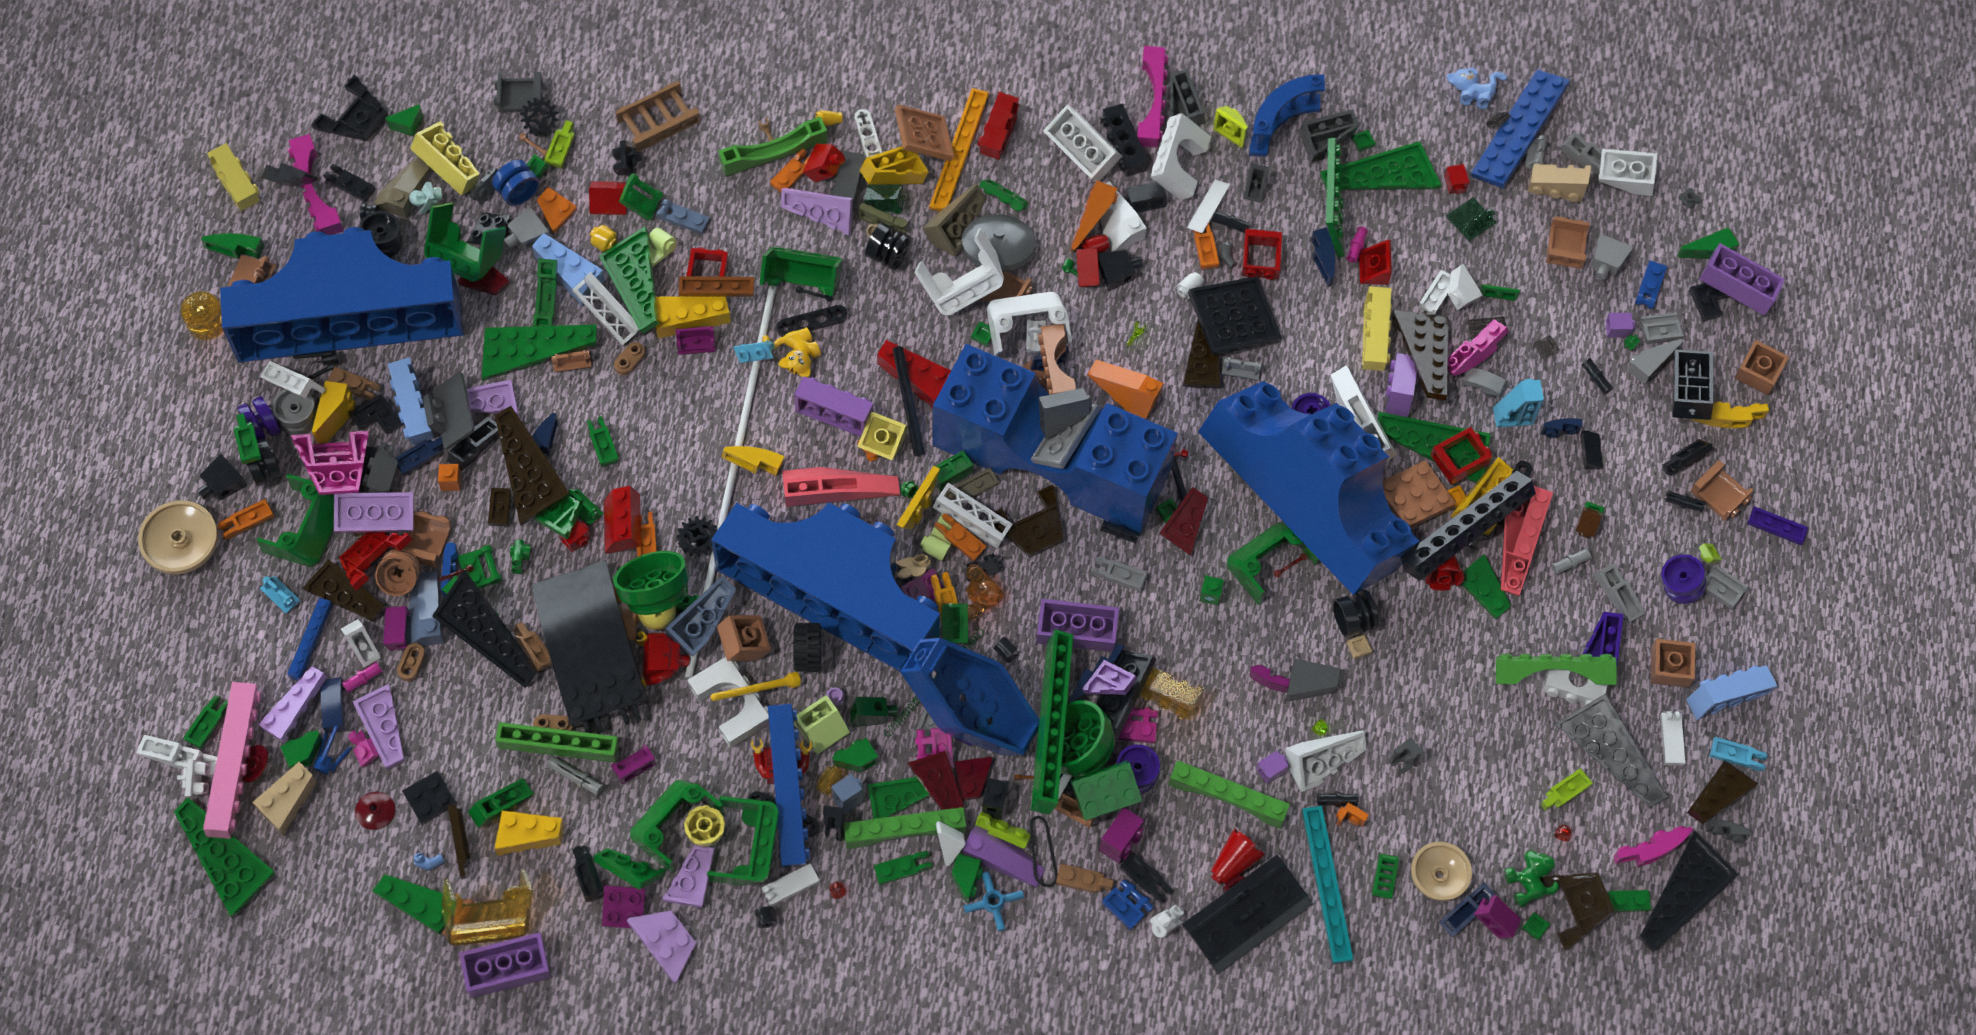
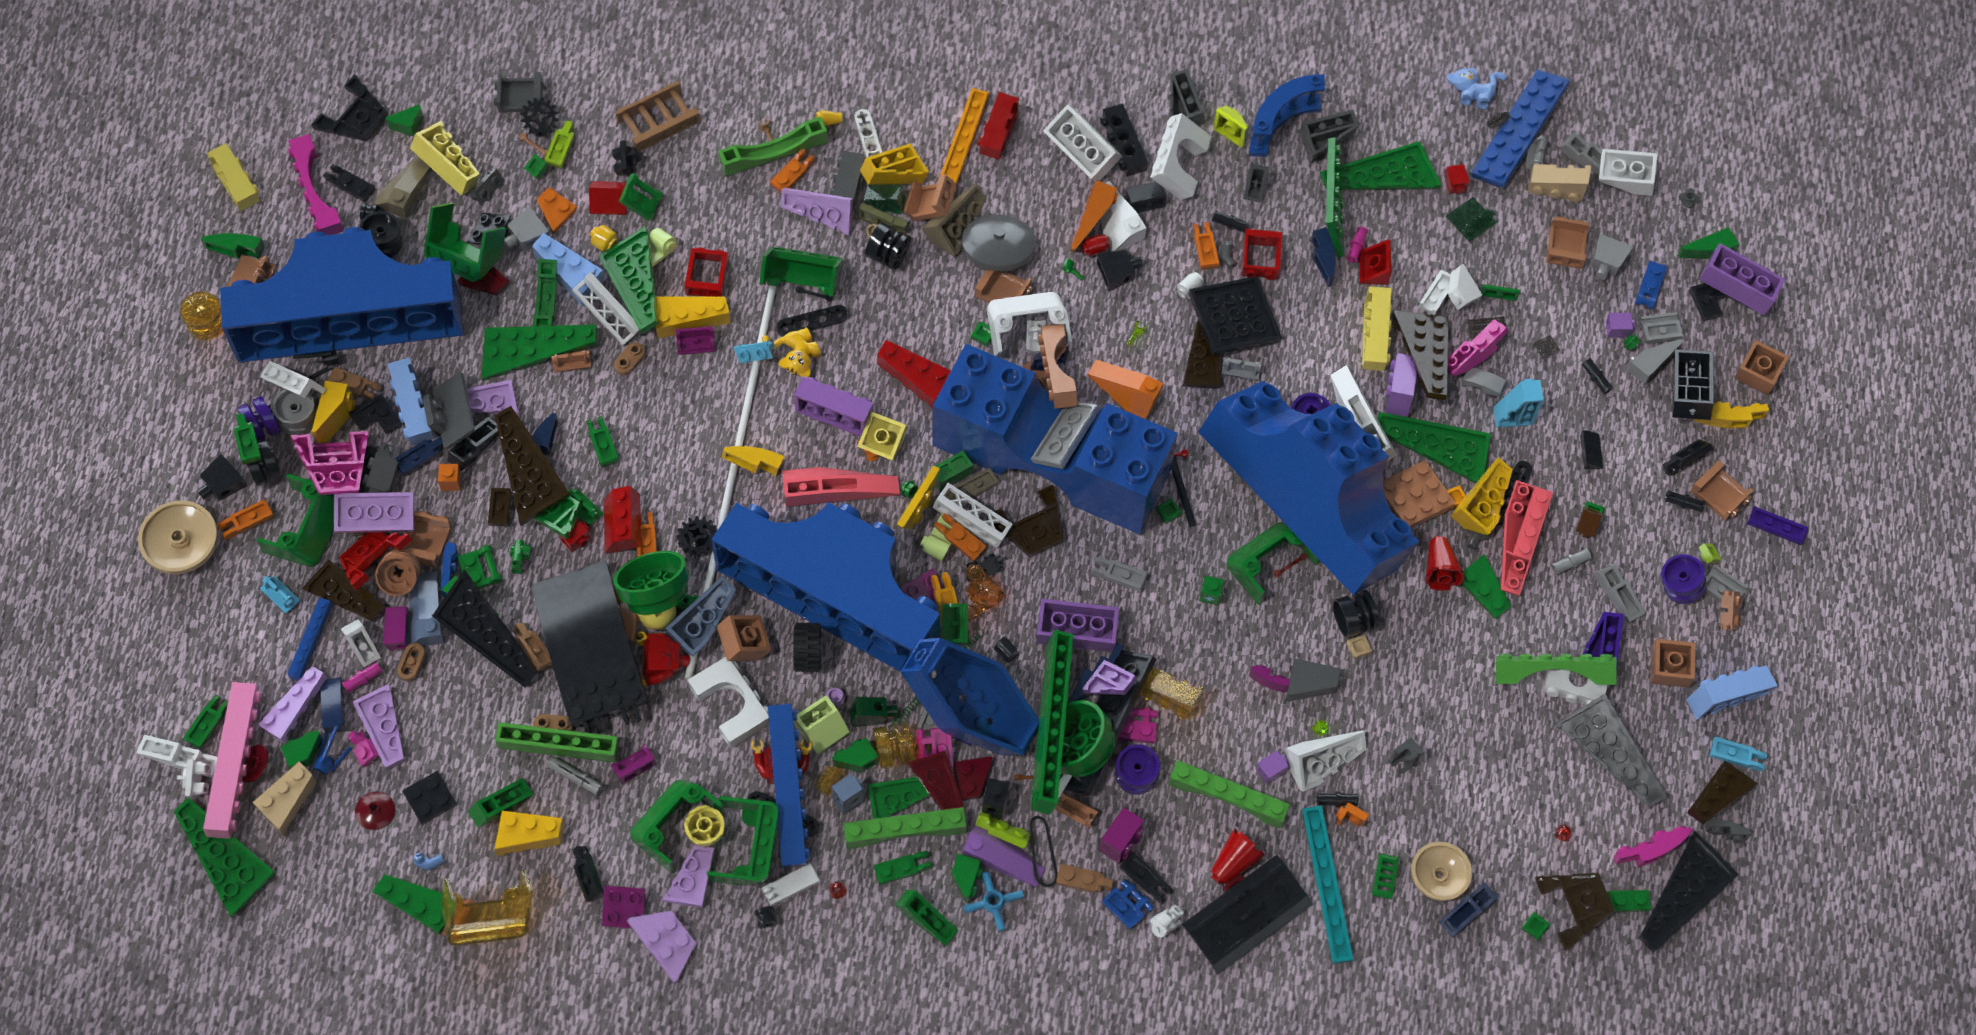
(288, 175): black slope -> none
(426, 197): light aqua hips -> none
(459, 838): dark brown piece -> none
(469, 568): clear red hinge -> none
(505, 965): medium lavender brick -> none
(515, 182): blue wheel -> none
(635, 873): green wing -> none
(683, 217): sand blue plate -> none
(716, 286): dark orange plate -> none
(790, 680): yellow piece -> none
(823, 162): red torso -> none
(833, 820): black hinge -> none
(893, 745): none -> clear yellow wheel
(908, 401): black axle -> none
(913, 566): tan plate -> none
(924, 132): nougat plate -> none
(926, 916): none -> green slope
(930, 200): none -> nougat panel
(951, 841): white slope -> none
(954, 295): white windscreen -> none
(1005, 195): green hinge -> none
(1062, 410): dark grey slope -> none
(1087, 267): red slope -> none
(1105, 790): green brick -> none
(1120, 531): black pin -> none
(1153, 63): dark pink arch -> none
(1185, 521): dark red wing -> none
(1208, 206): white sticker -> none
(1363, 140): green tile -> none
(1447, 466): red window -> none
(1468, 525): black brick -> none
(1498, 917): magenta hinge -> none
(1537, 866): green animal -> none
(1554, 428): dark blue slope -> none
(1567, 790): lime hinge -> none
(1672, 738): white hinge -> none
(1731, 620): none -> nougat hinge

